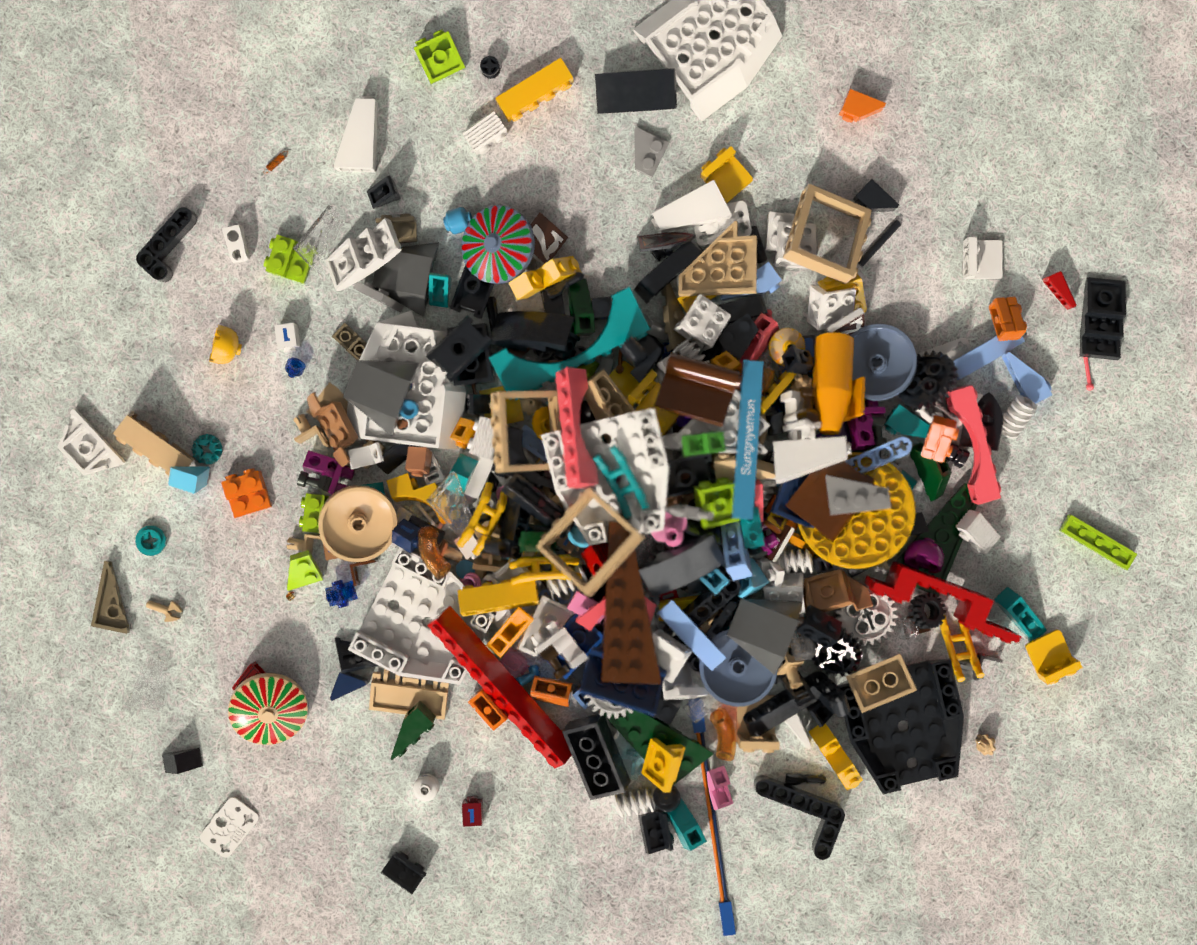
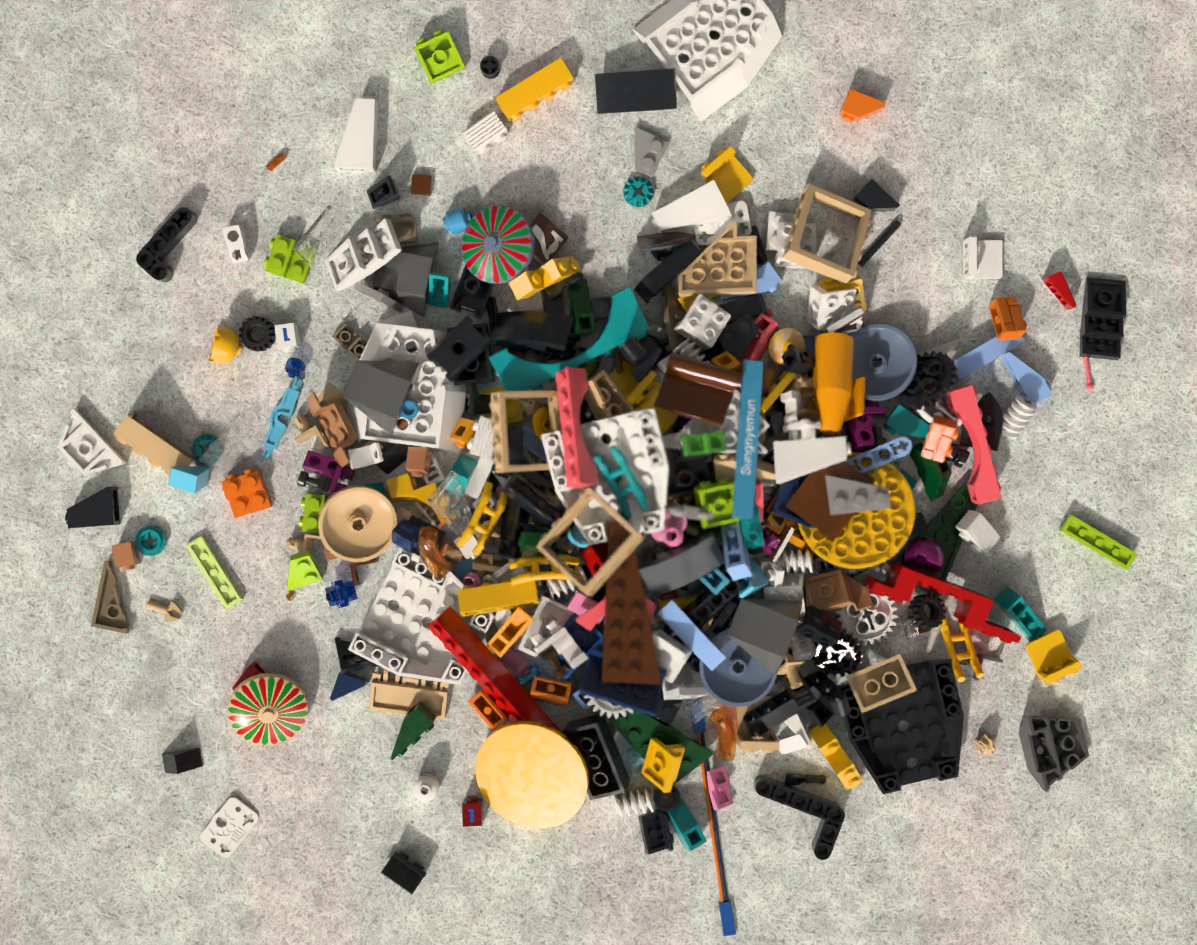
(96, 510): none -> black slope
(126, 555): none -> nougat brick
(214, 572): none -> yellowish green tile
(230, 445): none -> clear wing
(247, 328): none -> black tyre
(277, 427): none -> medium azure piece
(421, 185): none -> reddish brown tile
(532, 774): none -> yellow tile
(638, 201): none -> teal gear
(791, 744): none -> white sticker
(1052, 747): none -> dark grey wedge

